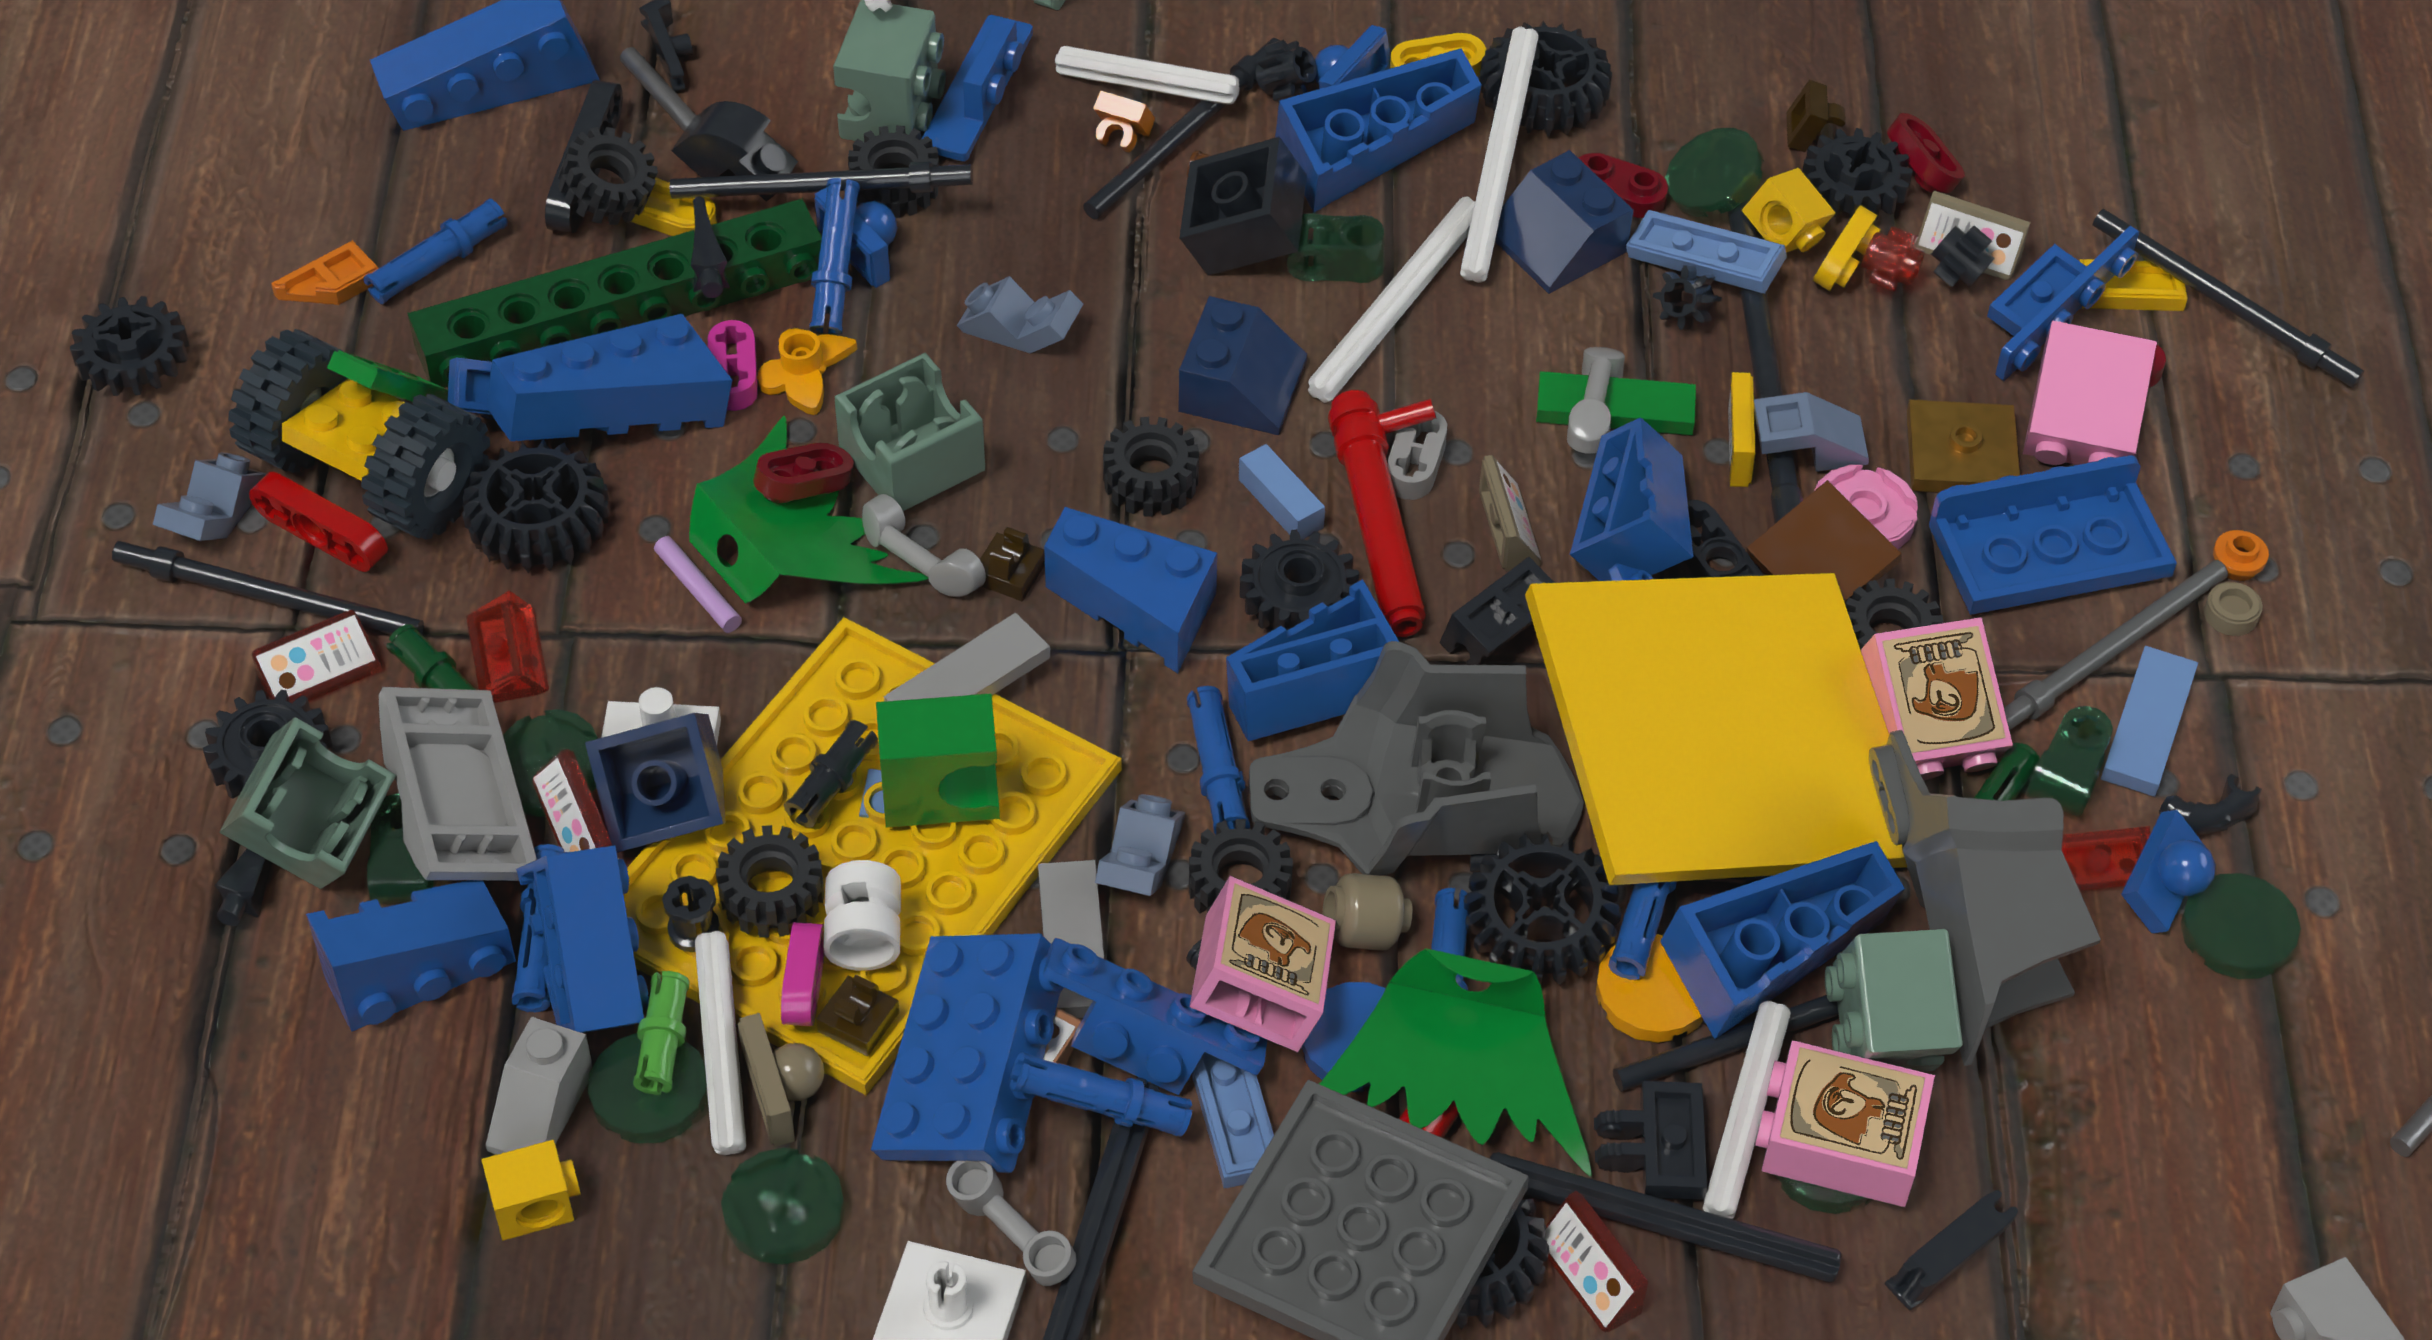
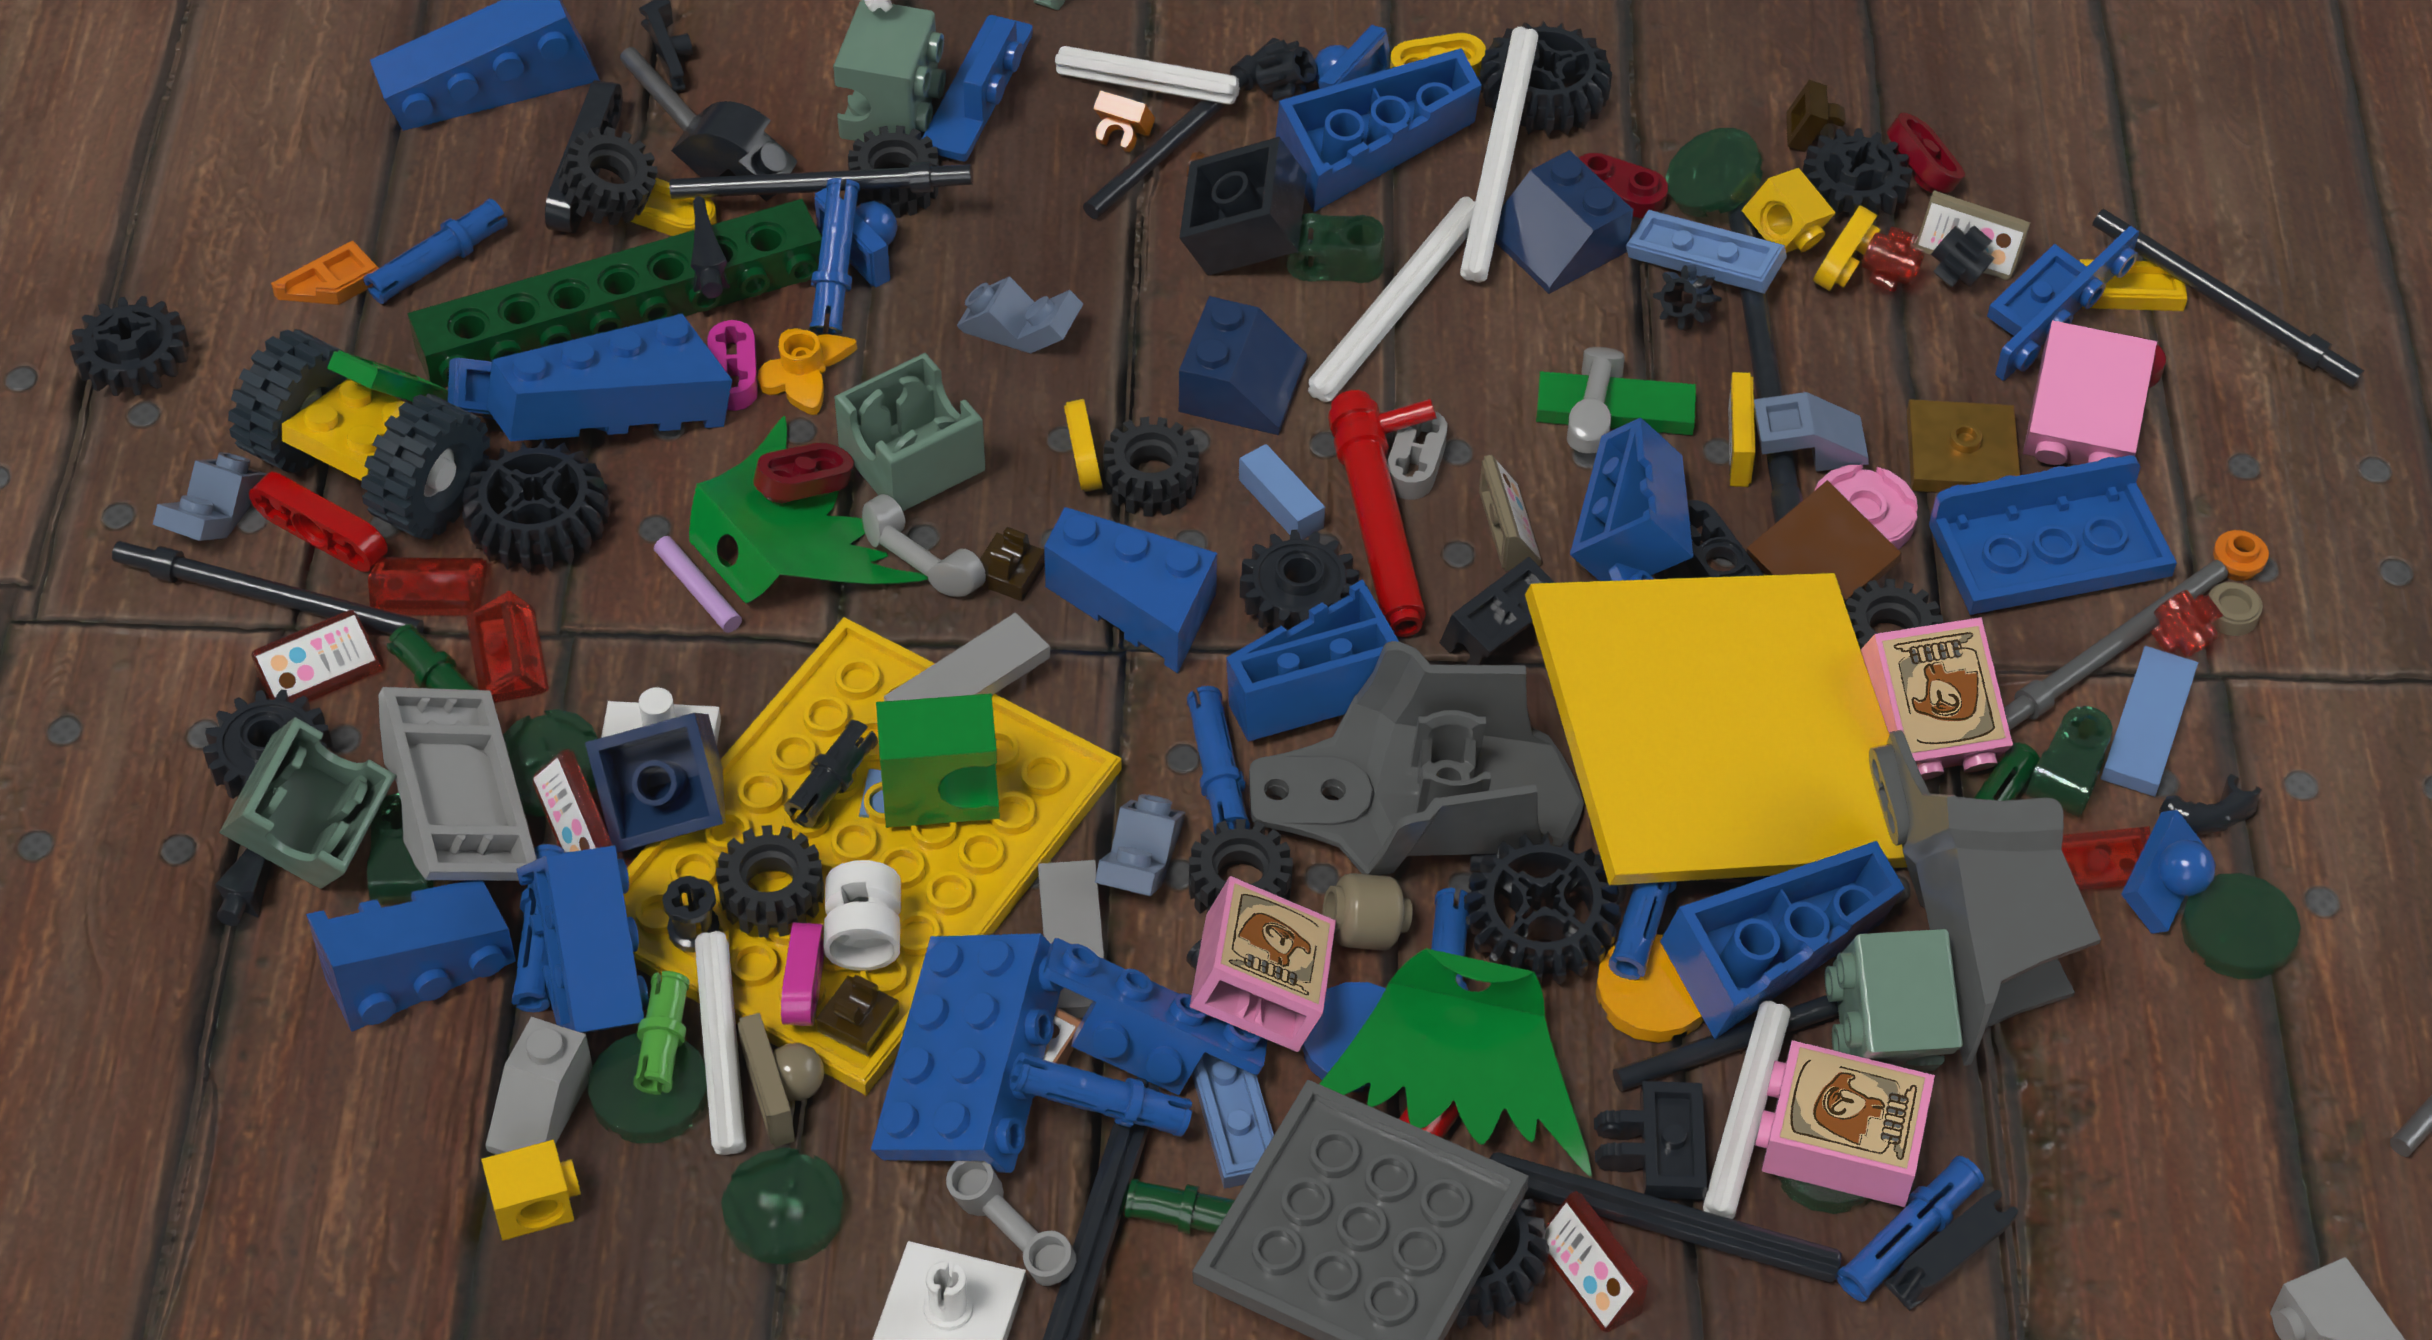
(427, 585): none -> clear red slope
(1082, 445): none -> yellow tile
(1176, 1206): none -> dark green pin
(1954, 1184): none -> blue pin
(2186, 623): none -> clear red gear

